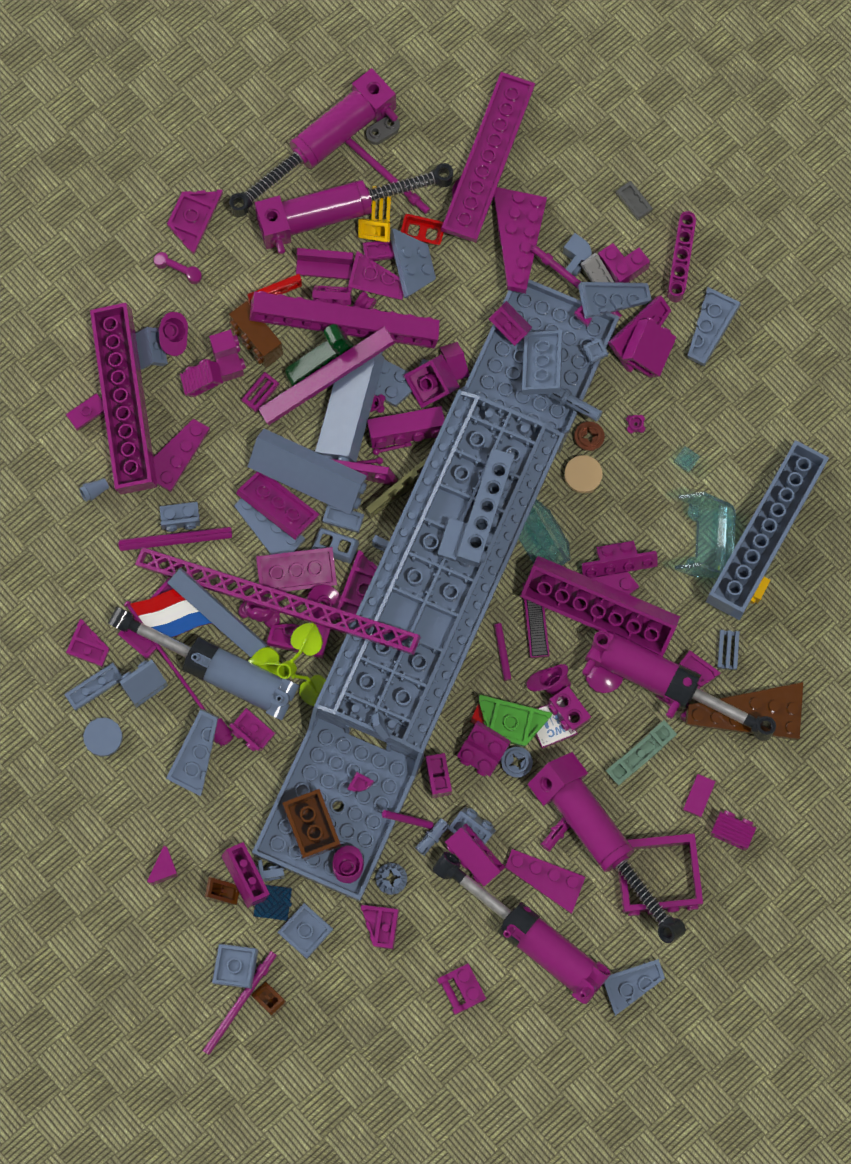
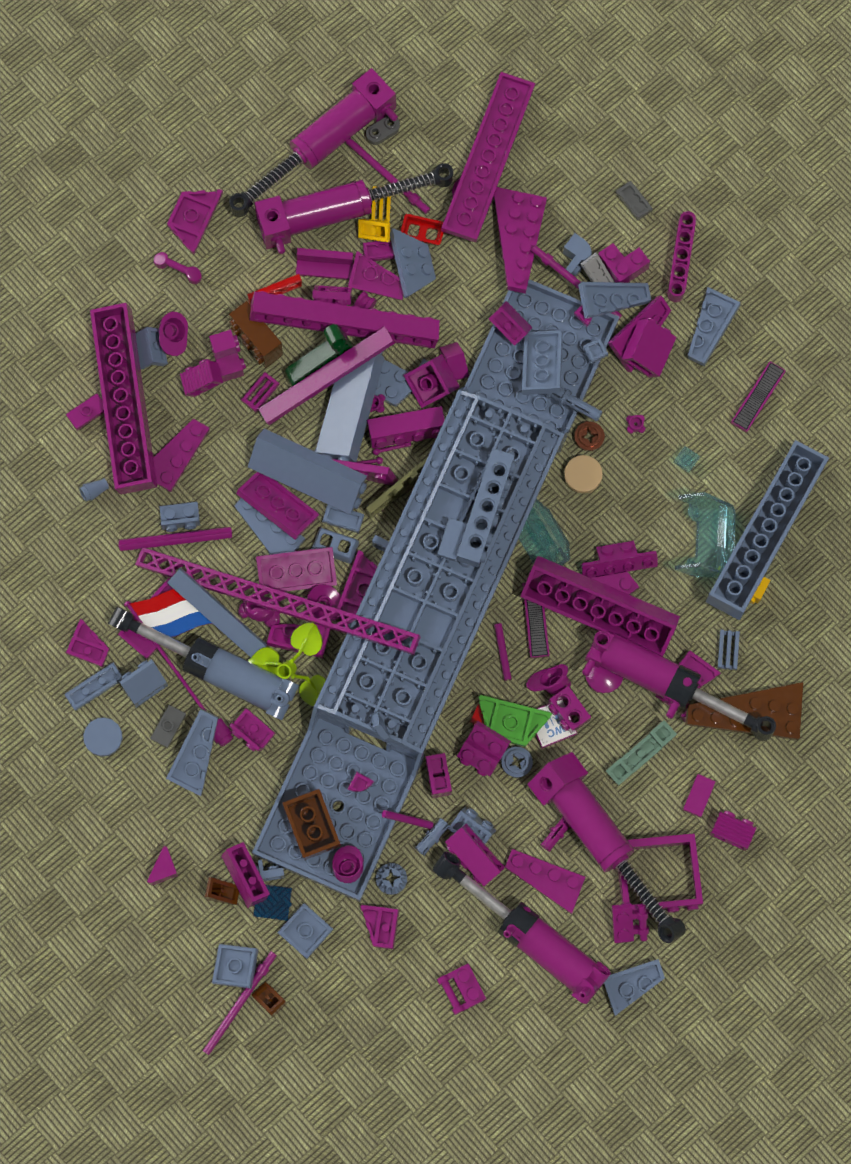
(168, 726): none -> dark grey plate
(623, 923): none -> magenta plate
(758, 397): none -> tile

